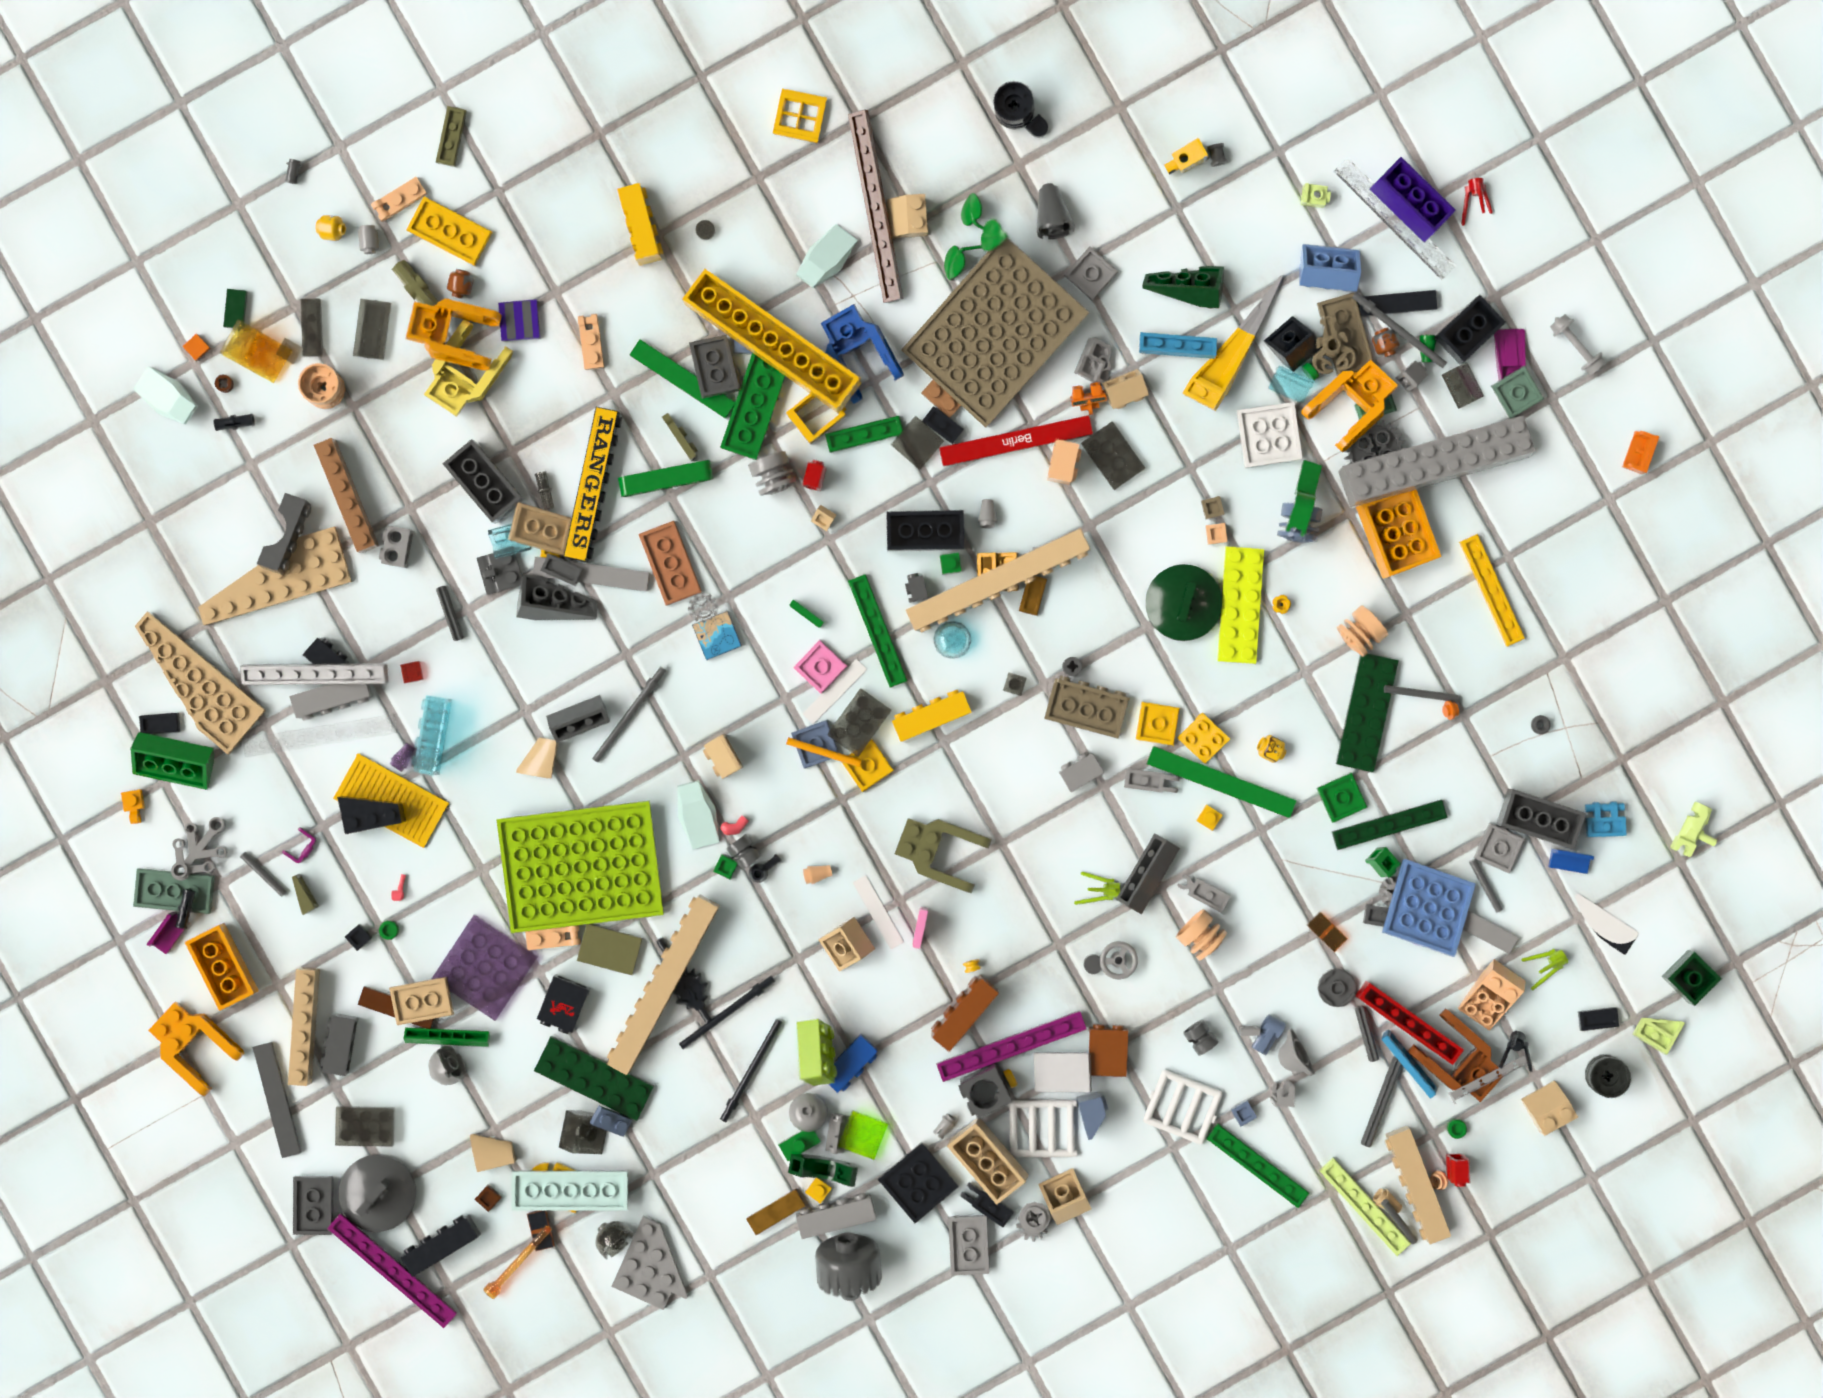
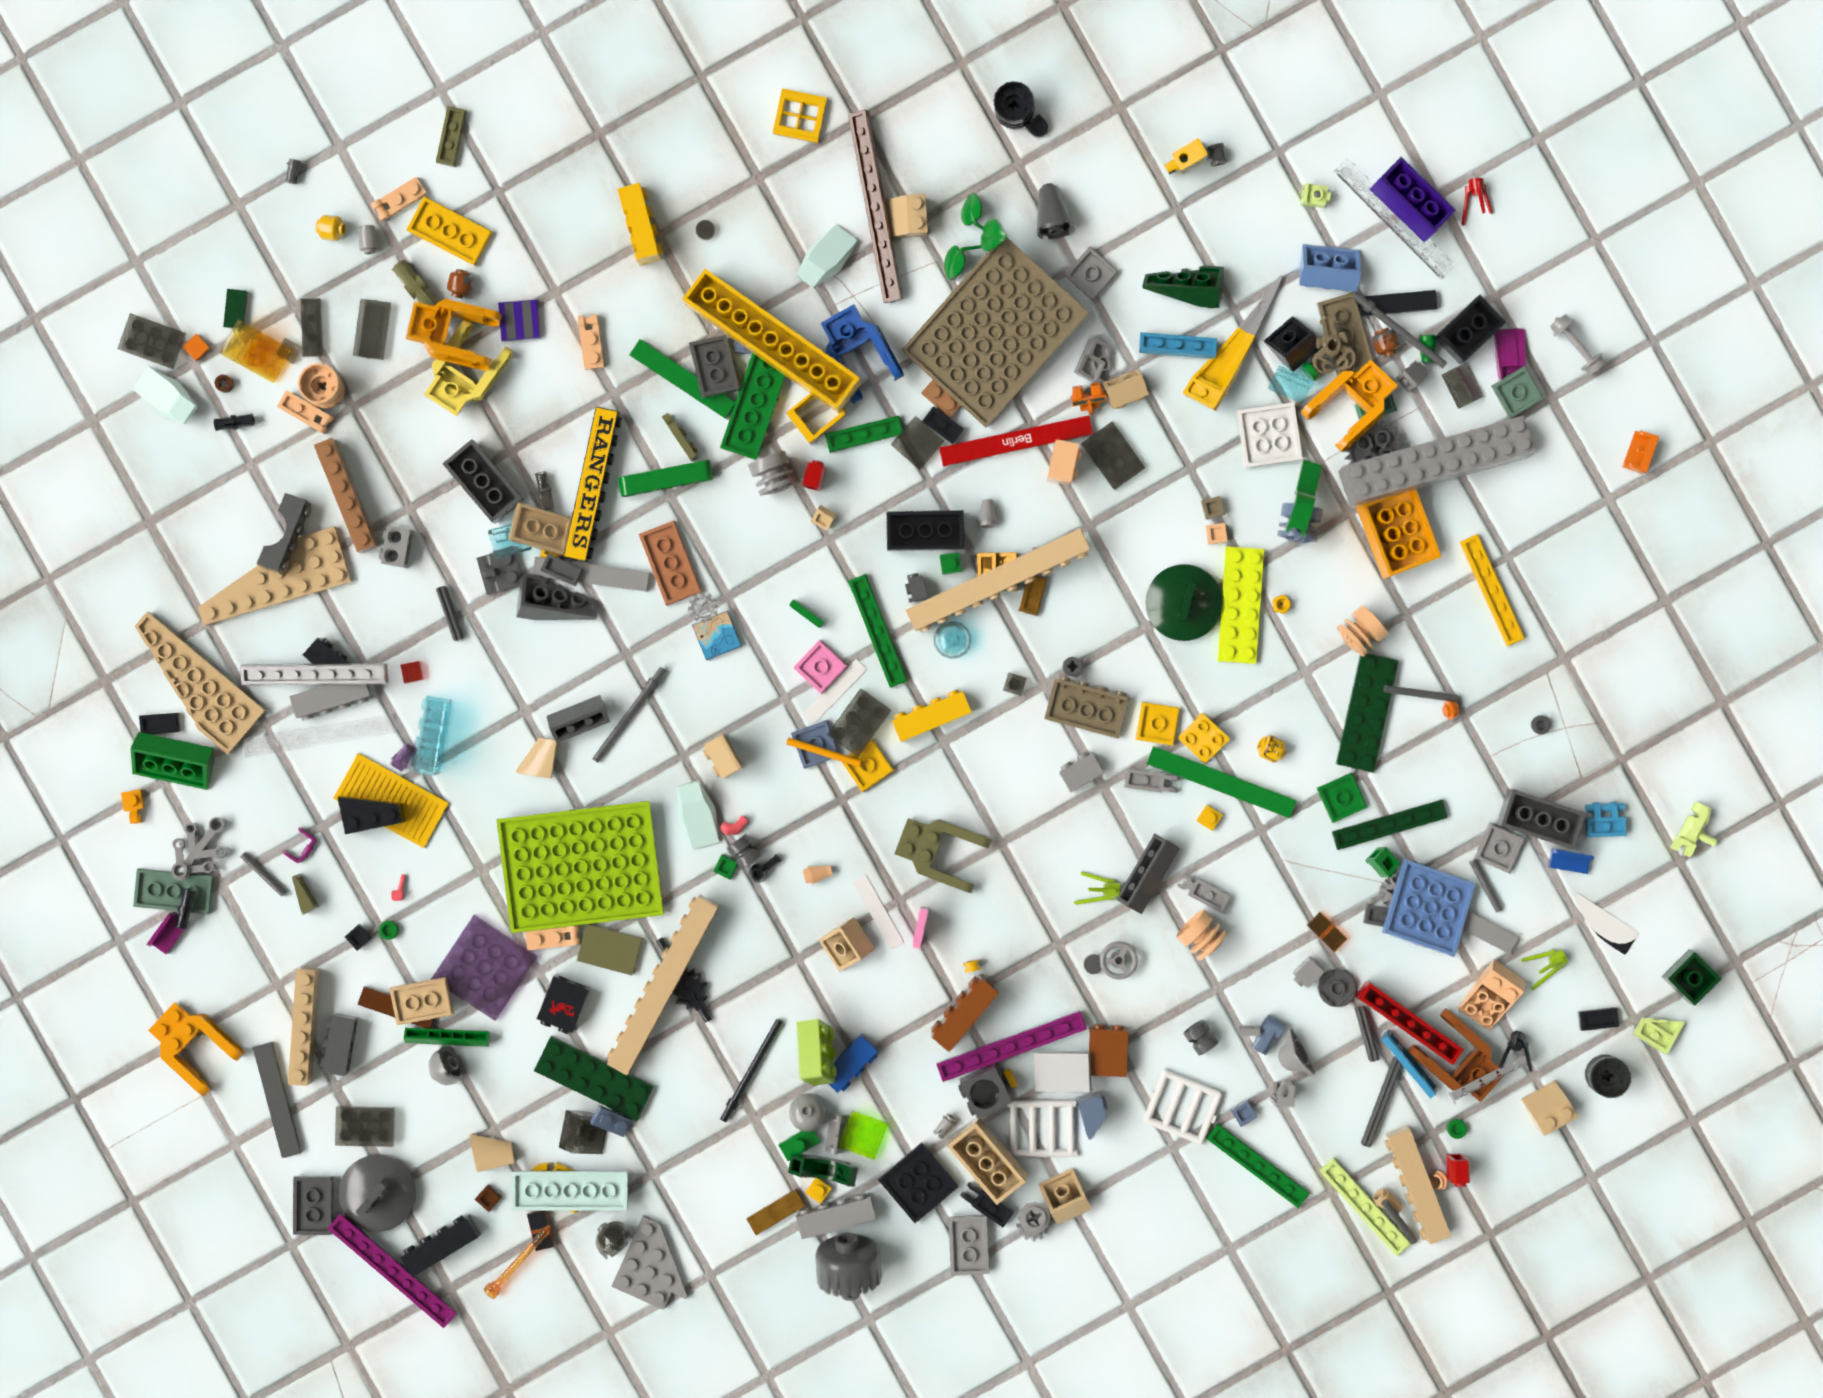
(151, 341): none -> clear smoke plate
(221, 966): light orange brick -> none
(304, 411): none -> light nougat plate
(756, 990): black bar -> none
(1307, 973): none -> light grey brick

